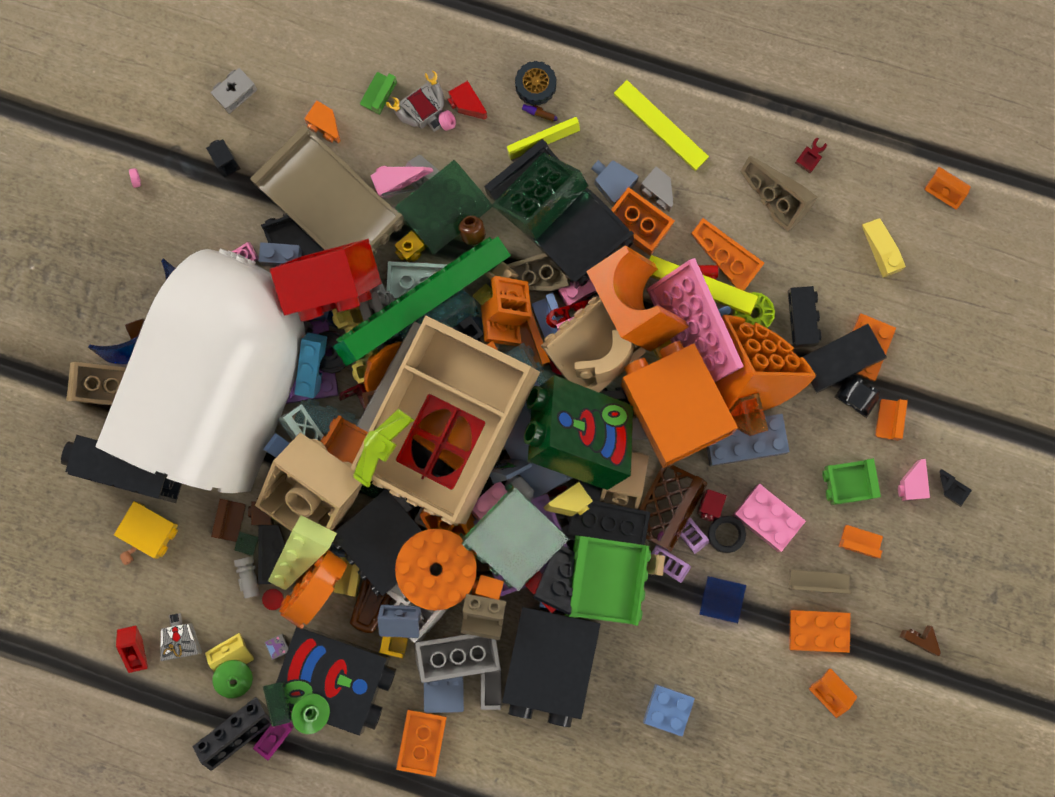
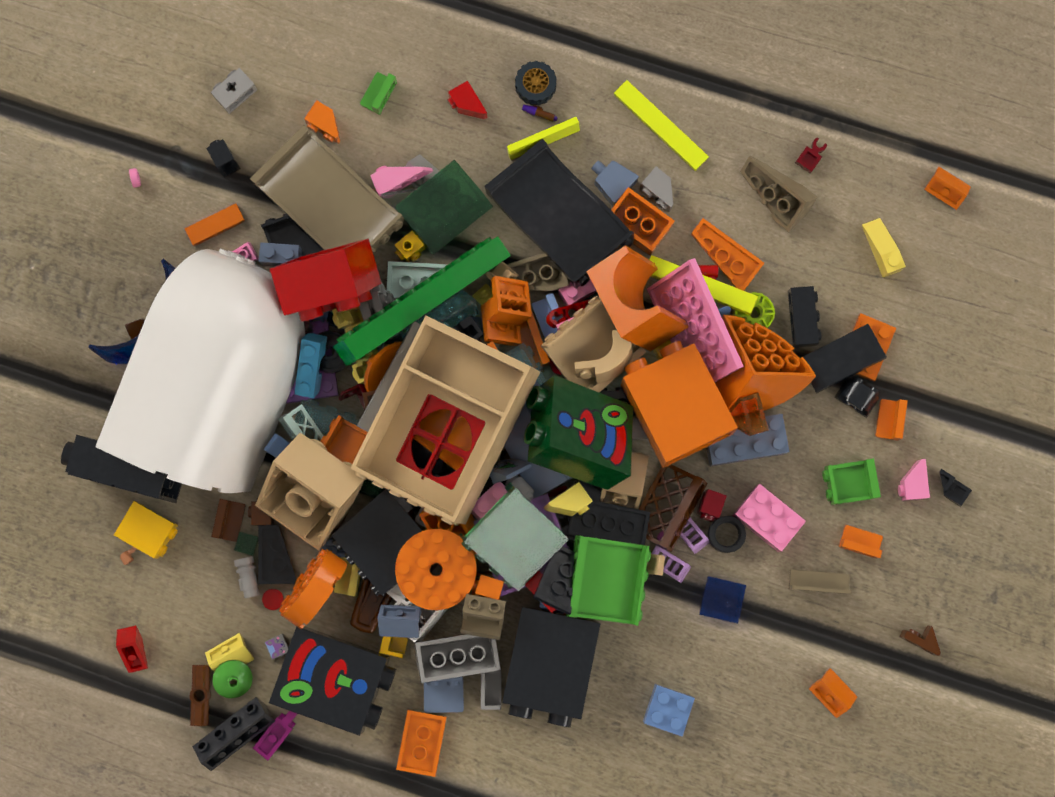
(93, 383): tan slope -> none
(178, 640): torso -> none
(200, 708): none -> reddish brown piece
(215, 224): none -> orange tile
(278, 703): clear green brick -> none
(303, 548): yellowish green wedge -> none
(315, 719): bright green dish -> none
(379, 445): lime plate -> none
(421, 106): torso -> none
(447, 120): bright pink tile -> none
(472, 230): reddish brown head -> none
(541, 195): clear green slope -> none
(819, 631): orange plate -> none

